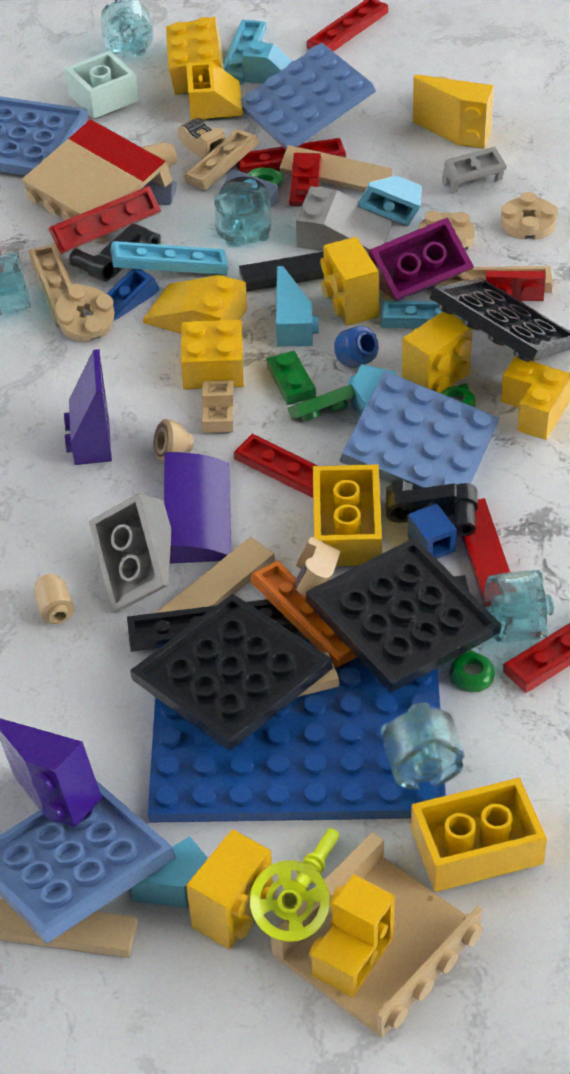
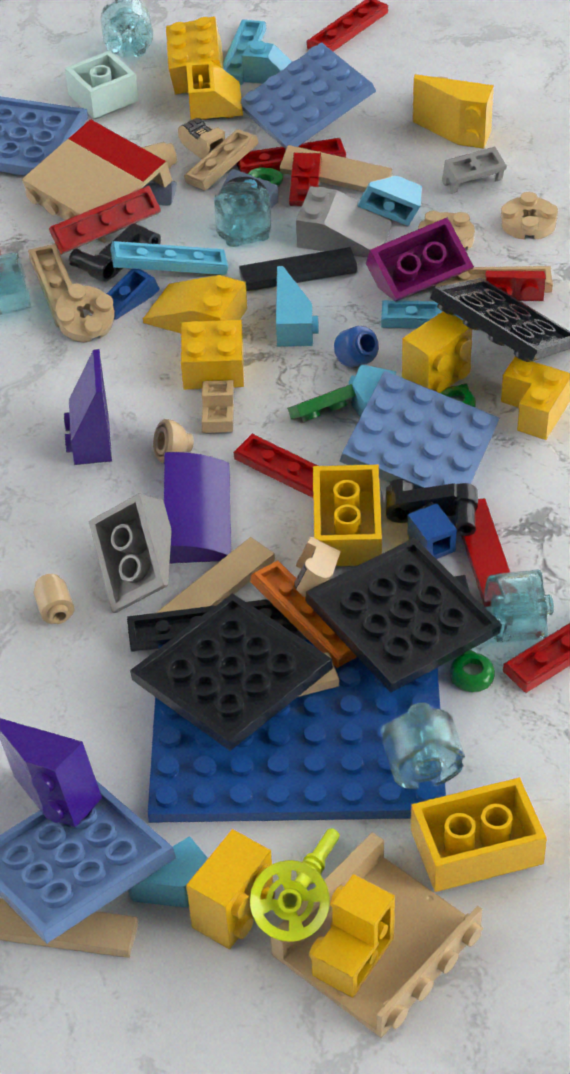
(291, 377): green plate -> none
(350, 281): yellow brick -> none

